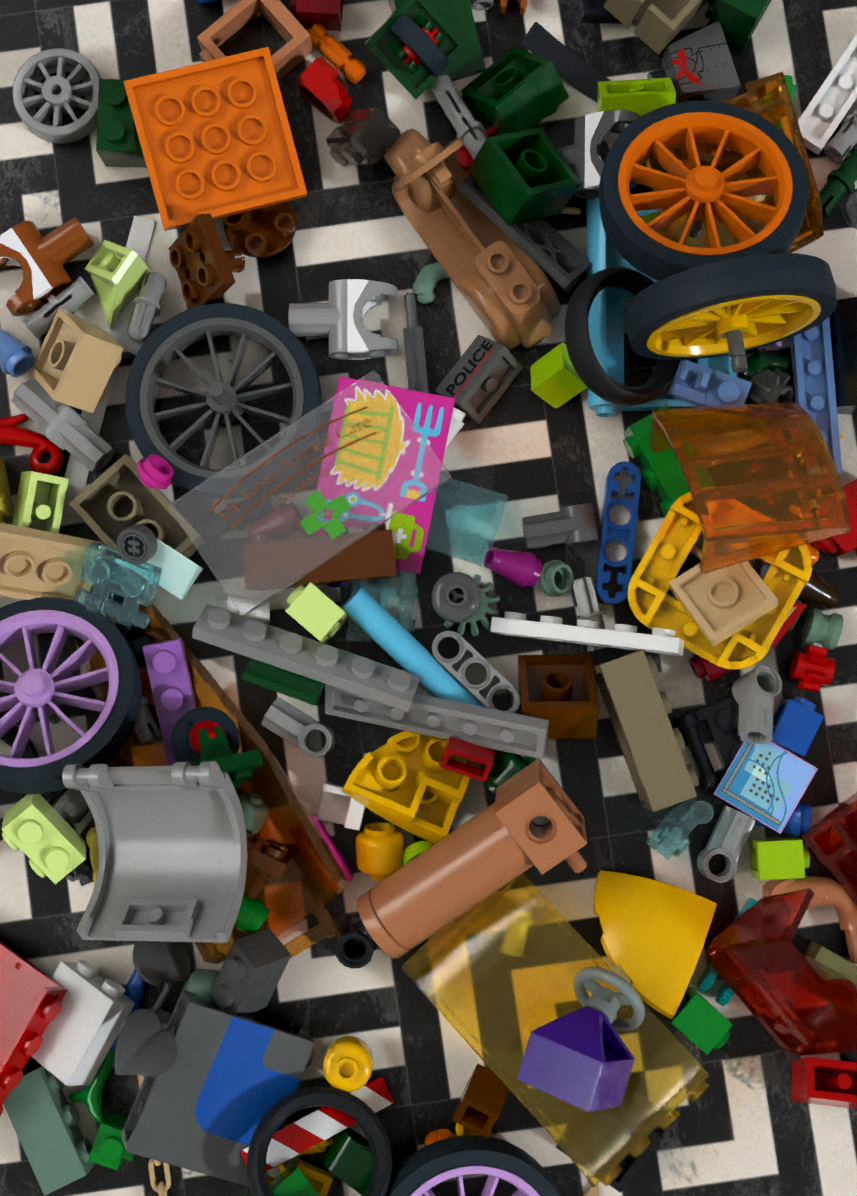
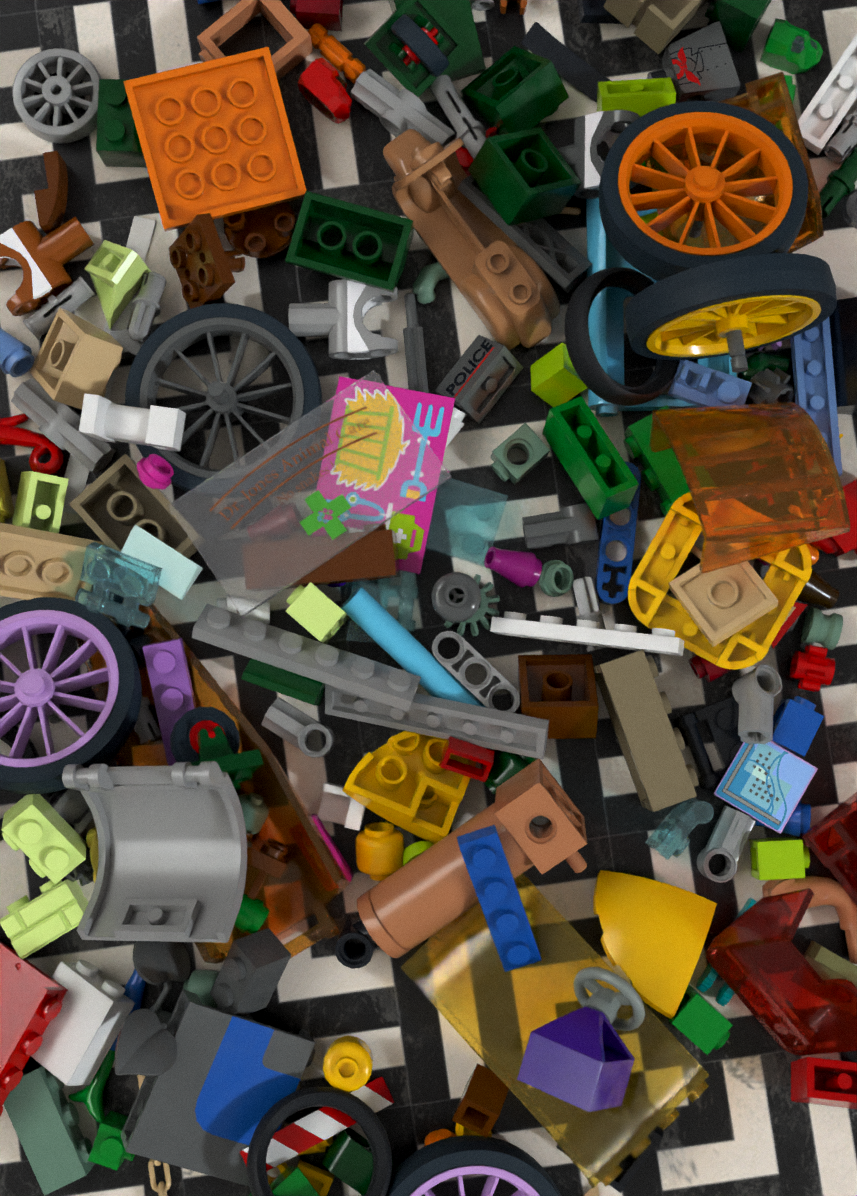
(44, 918): none -> yellowish green brick
(53, 200): none -> reddish brown slope
(137, 544): dark grey tile -> none
(150, 427): none -> white piece
(350, 241): none -> dark green slope
(362, 137): clear smoke brick -> none
(398, 109): none -> light grey piece
(499, 897): none -> blue plate
(523, 439): none -> sand green brick
(590, 458): none -> green brick
(790, 48): none -> green rock

